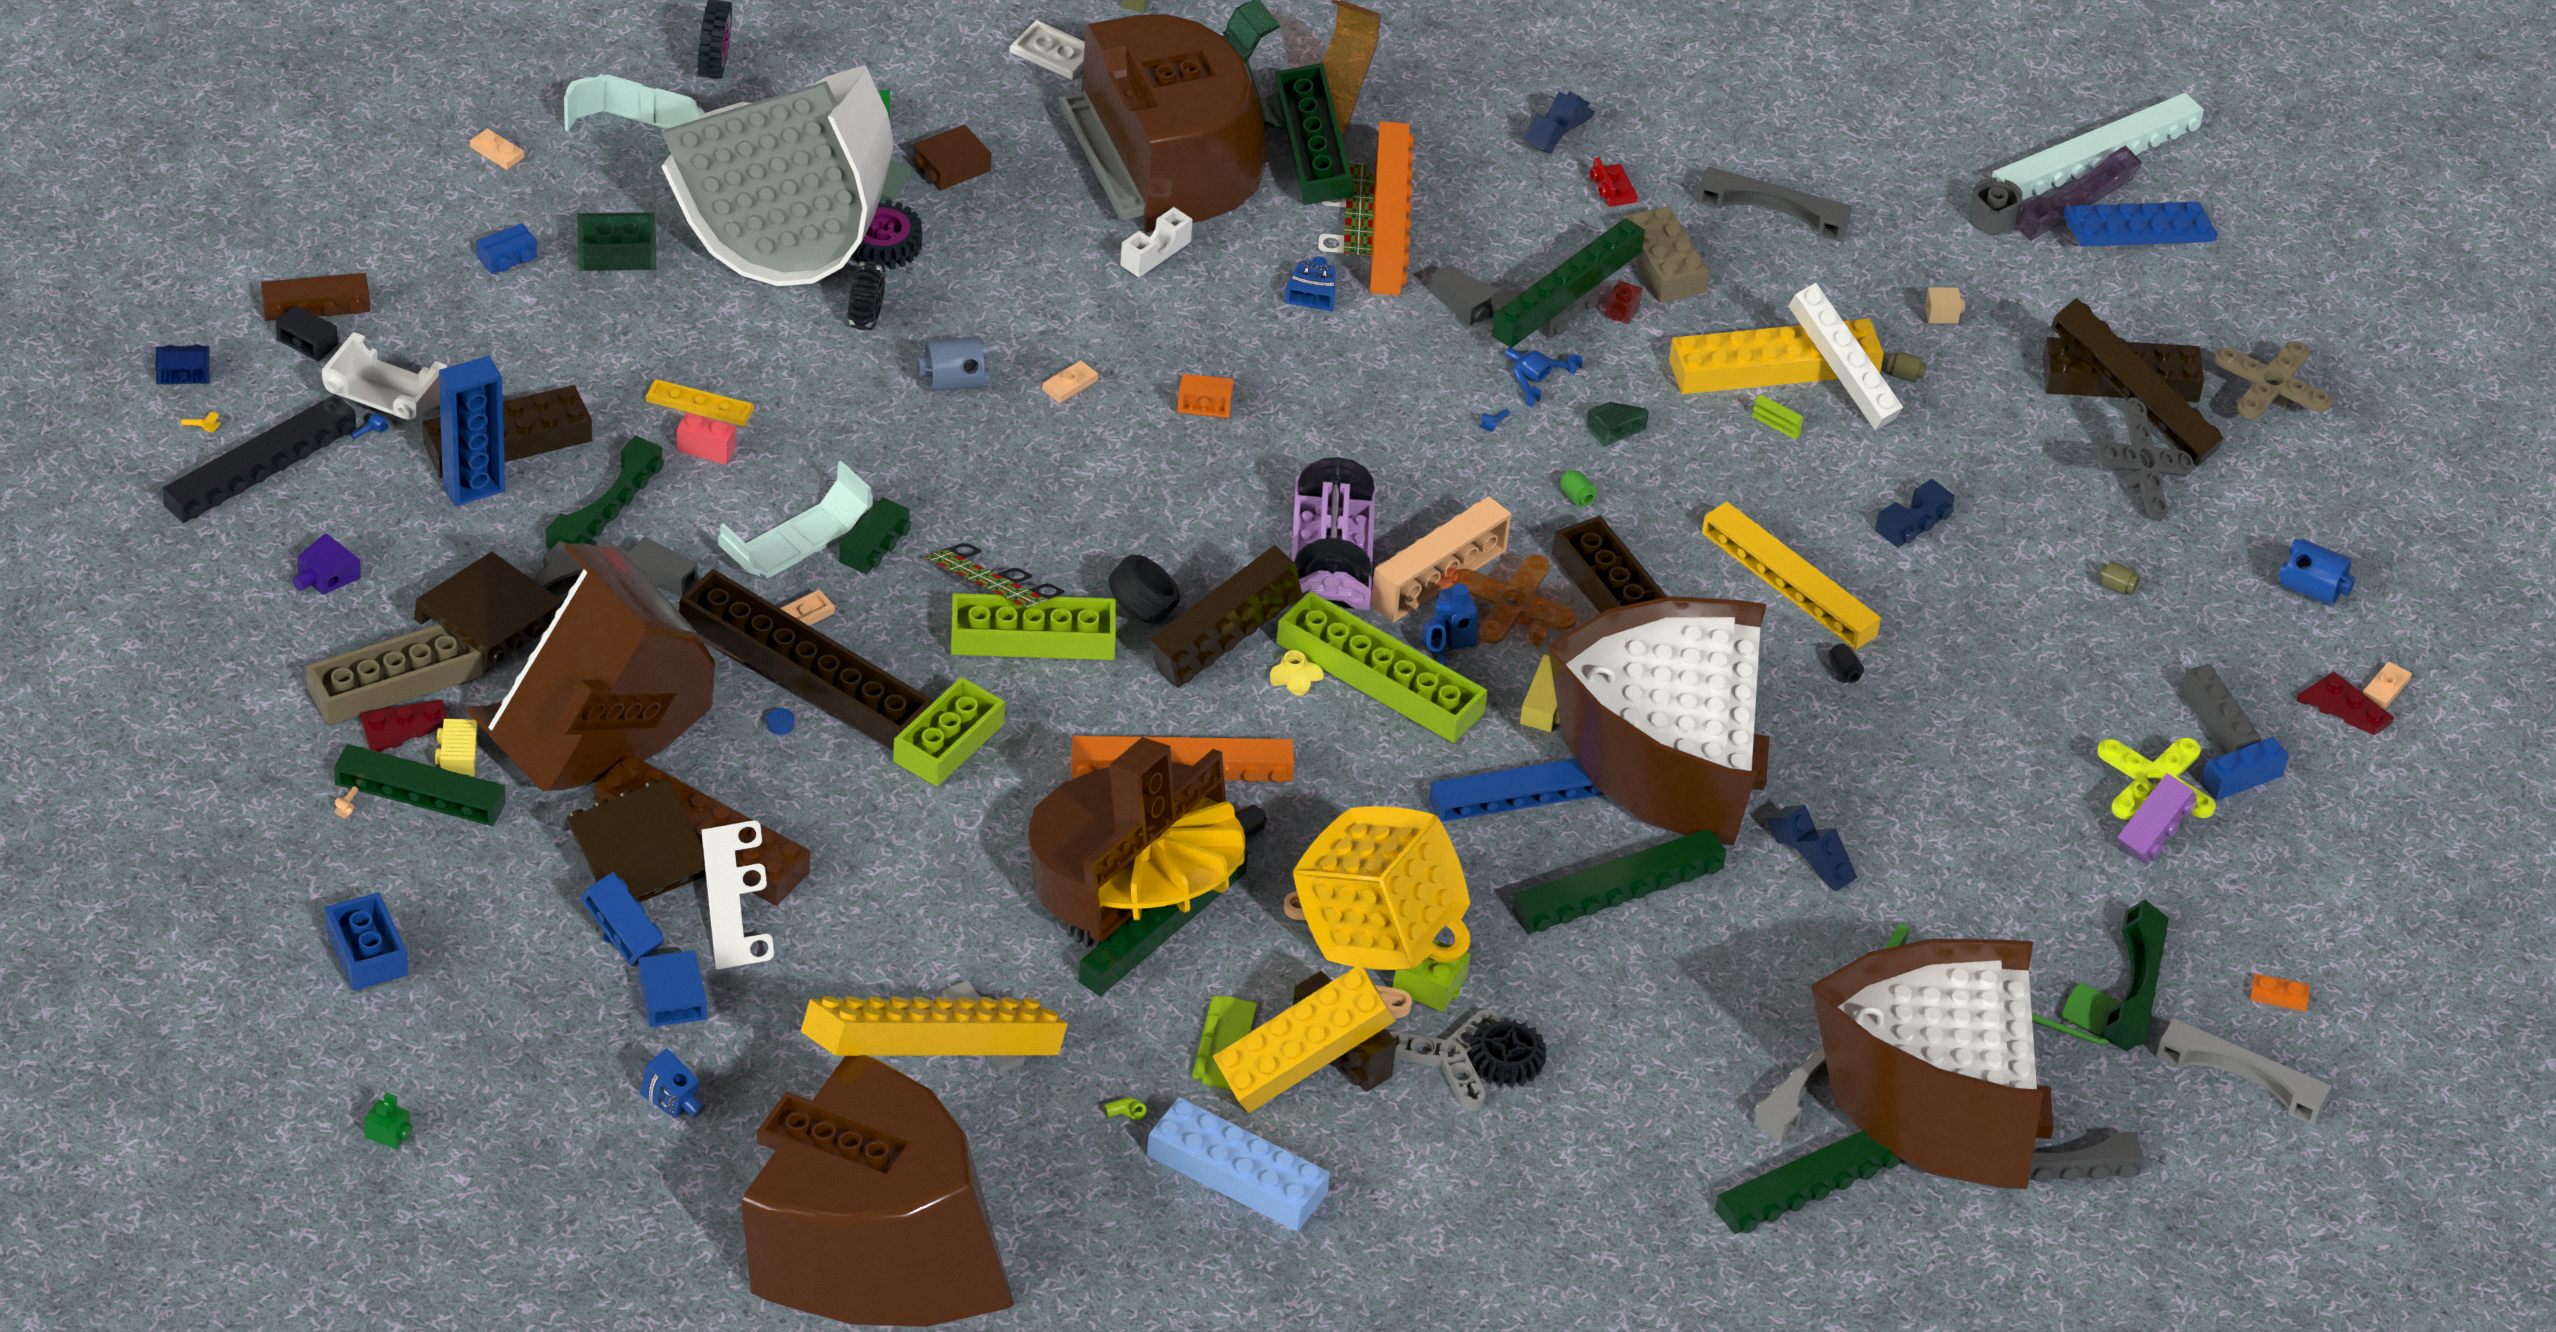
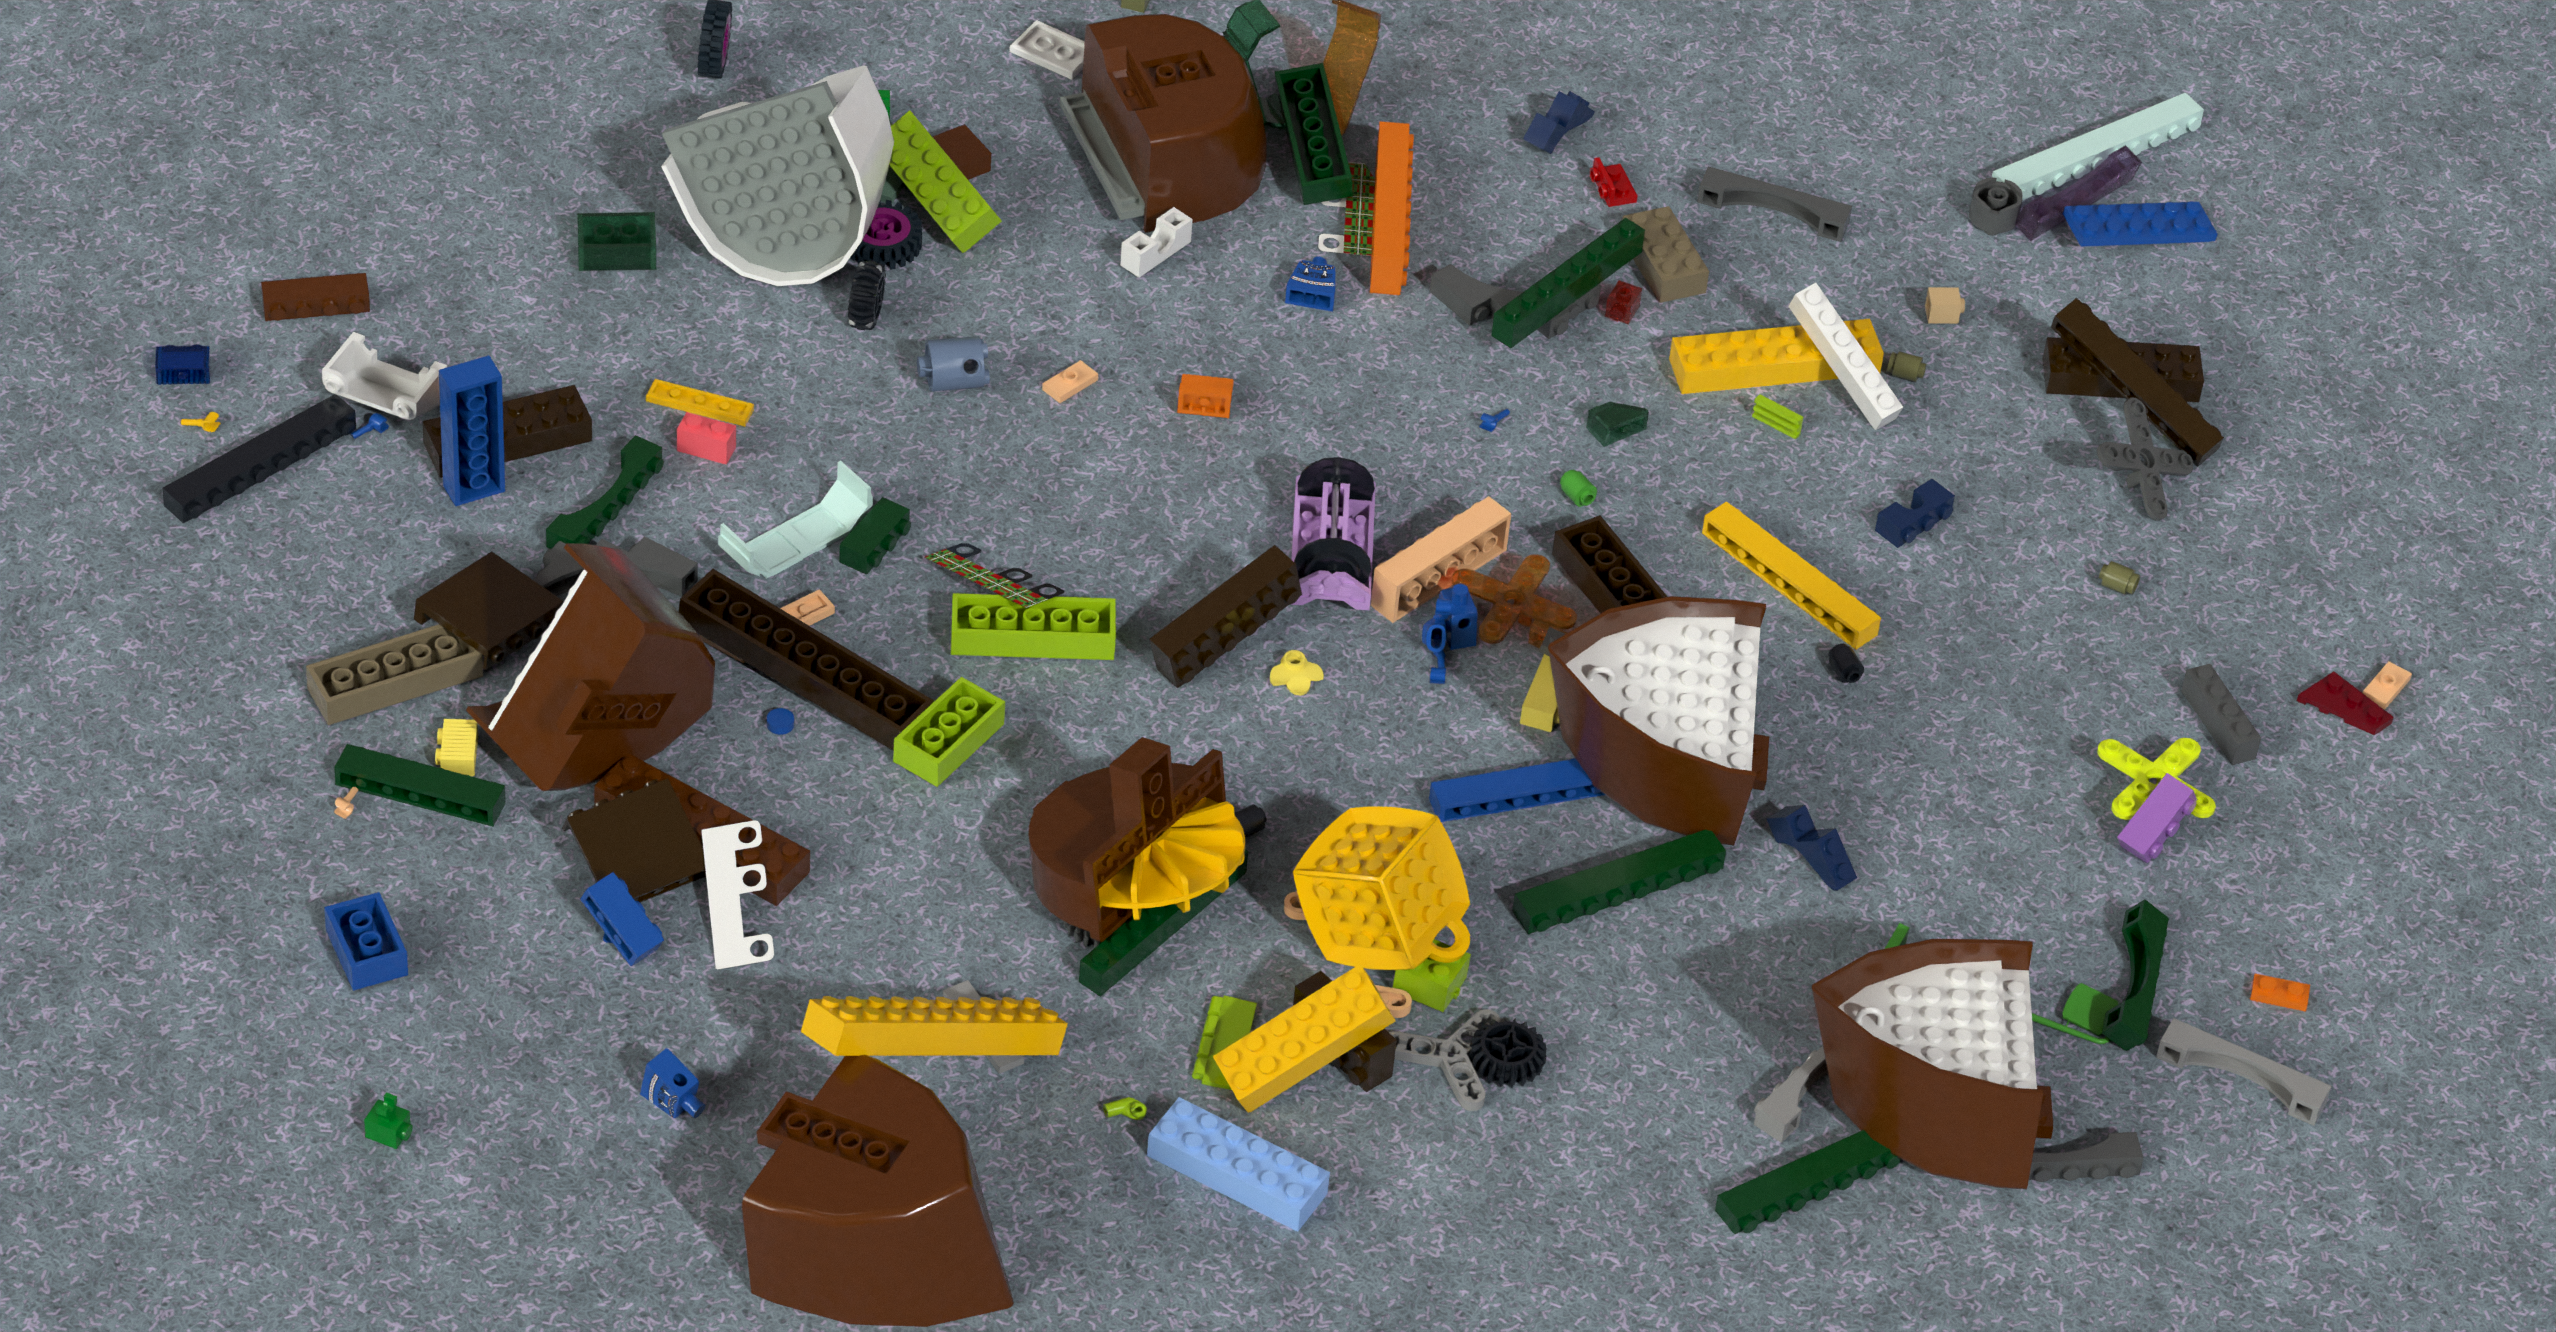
(306, 333): black brick -> none
(326, 566): dark purple torso -> none
(398, 724): dark red wing -> none
(497, 149): light nougat plate -> none
(506, 248): blue brick -> none
(627, 100): light aqua windscreen -> none
(672, 988): blue brick -> none
(939, 184): none -> lime brick
(1144, 589): black tyre -> none
(1242, 757): orange brick -> none
(1382, 667): lime brick -> none
(1537, 367): blue piece -> none
(2244, 768): blue brick -> none
(2281, 372): dark tan piece -> none
(2325, 577): blue cylinder -> none

